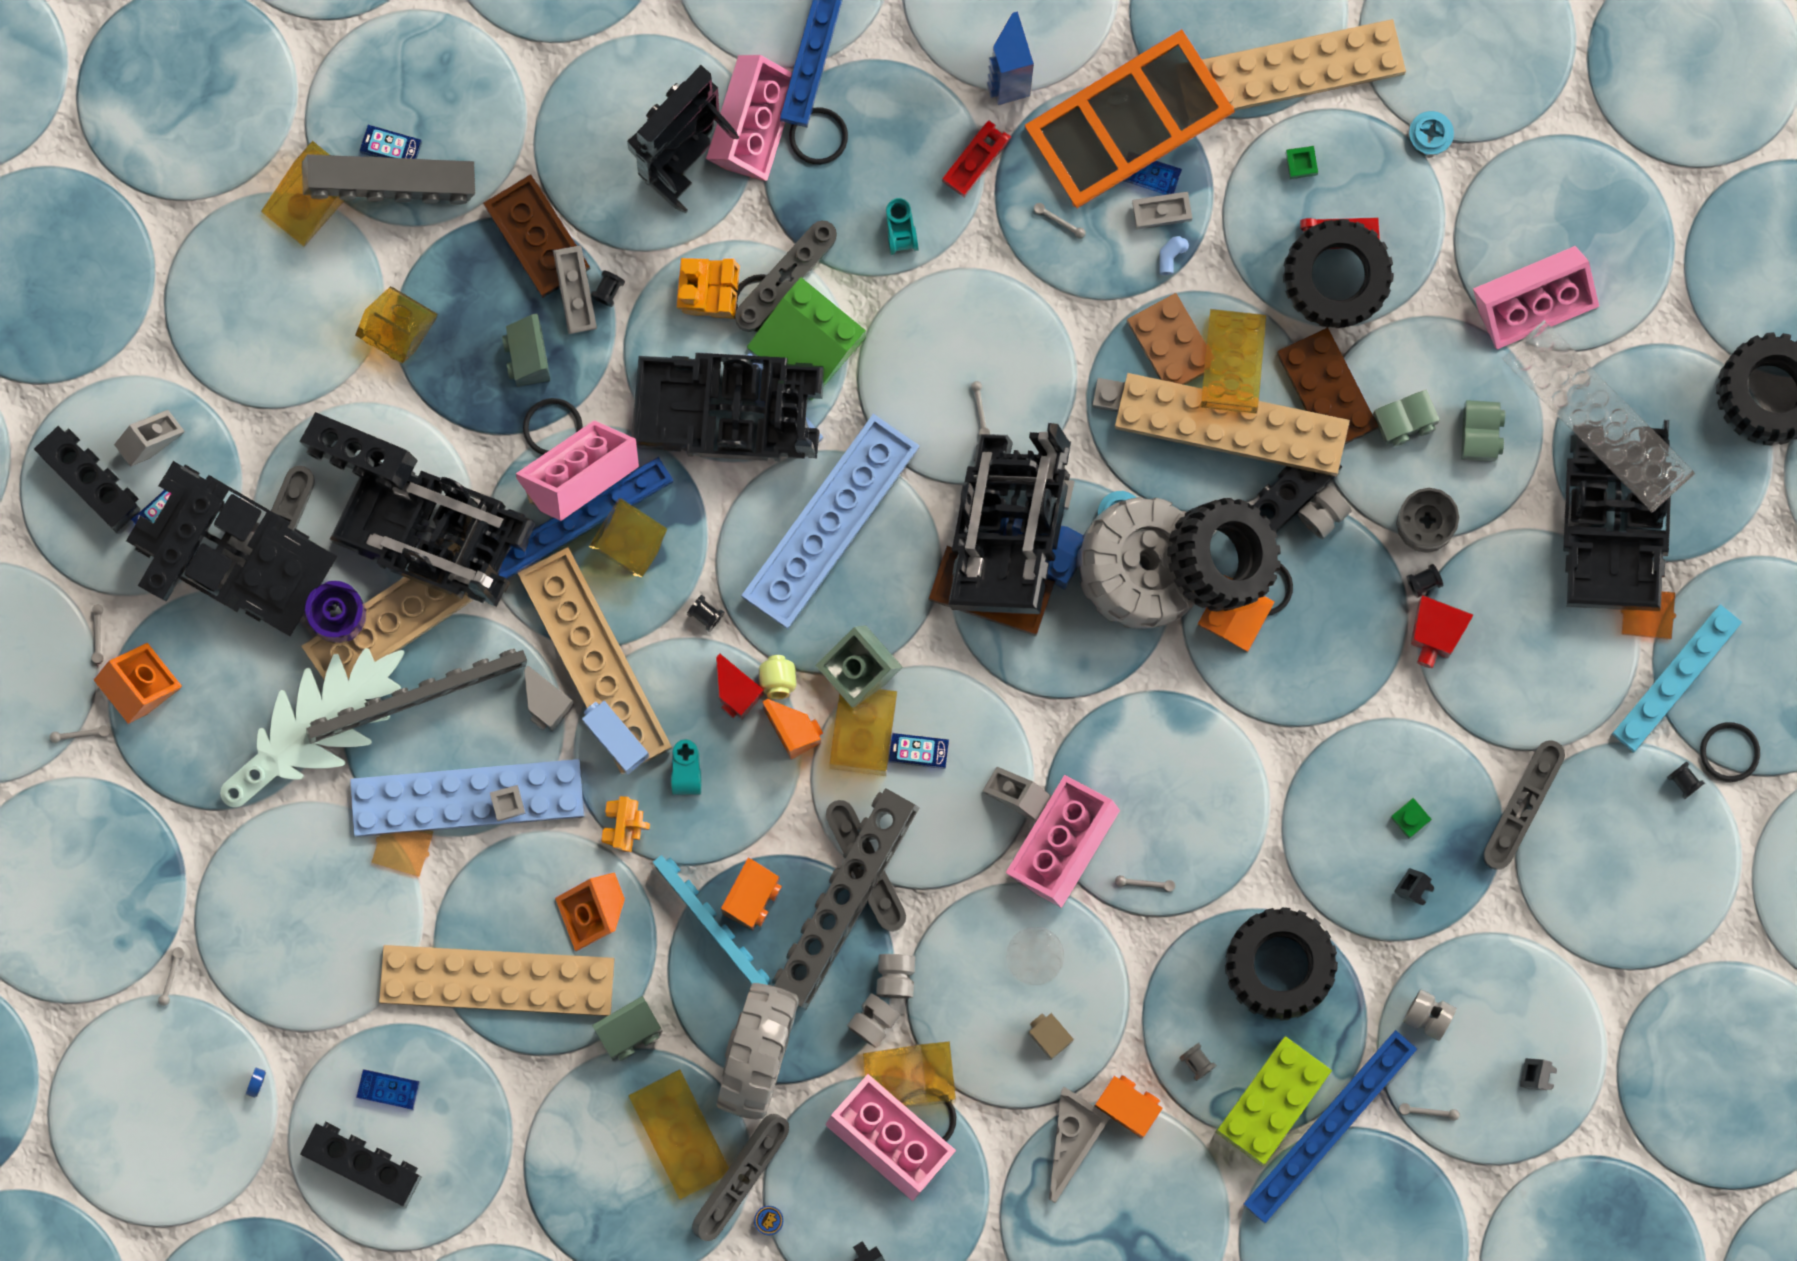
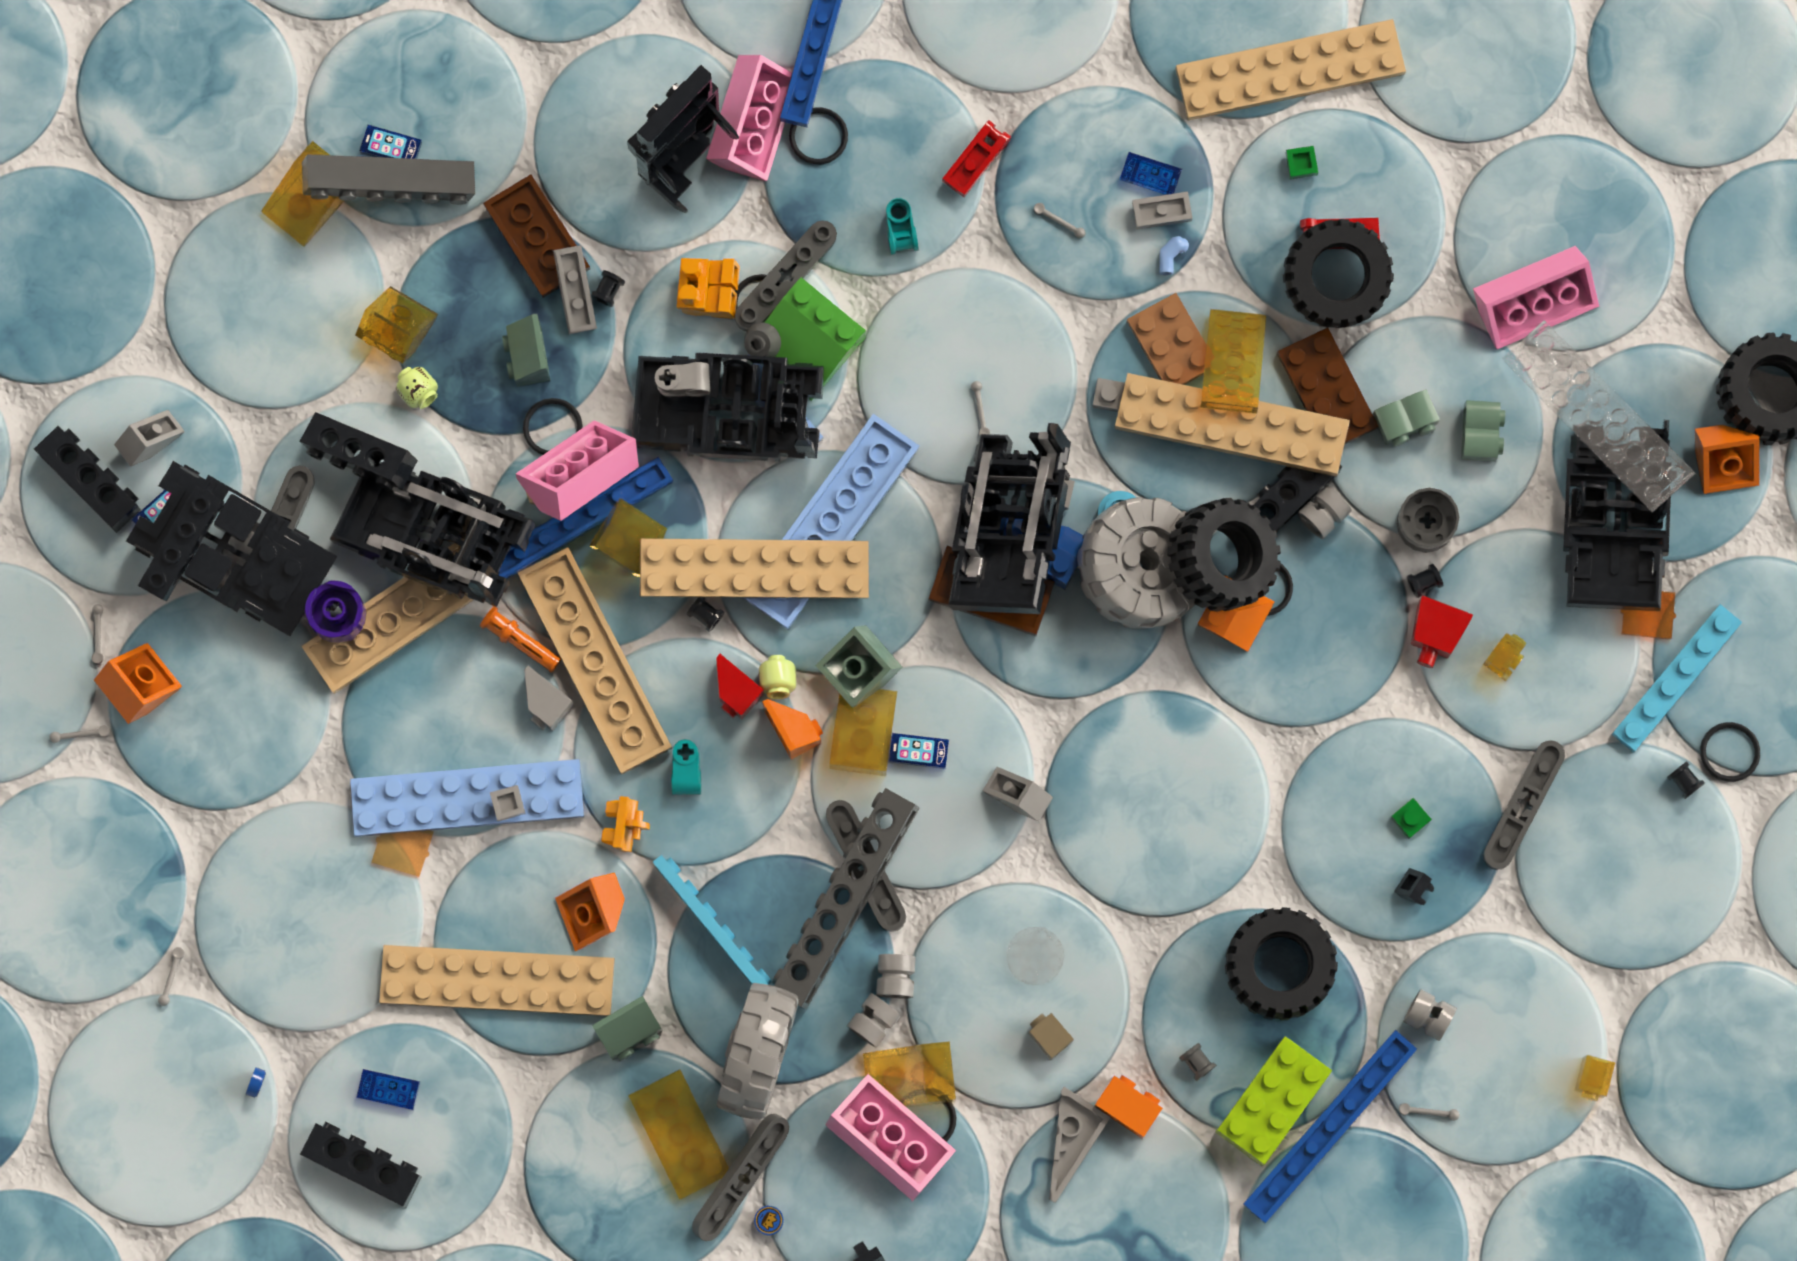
(288, 736): light aqua plant -> none
(404, 699): dark grey plate -> none
(416, 387): none -> yellowish green head
(509, 632): none -> orange pin
(615, 736): light blue brick -> none
(687, 379): none -> light grey piece
(751, 895): orange slope -> none
(754, 568): none -> tan plate
(762, 340): none -> dark grey cone
(1010, 64): blue slope -> none
(1063, 841): bright pink slope -> none
(1129, 118): door -> none
(1169, 885): light grey hinge -> none
(1443, 128): medium azure gear -> none
(1505, 655): none -> clear yellow brick
(1537, 1074): black tile -> none
(1594, 1078): none -> clear yellow brick
(1726, 458): none -> orange slope

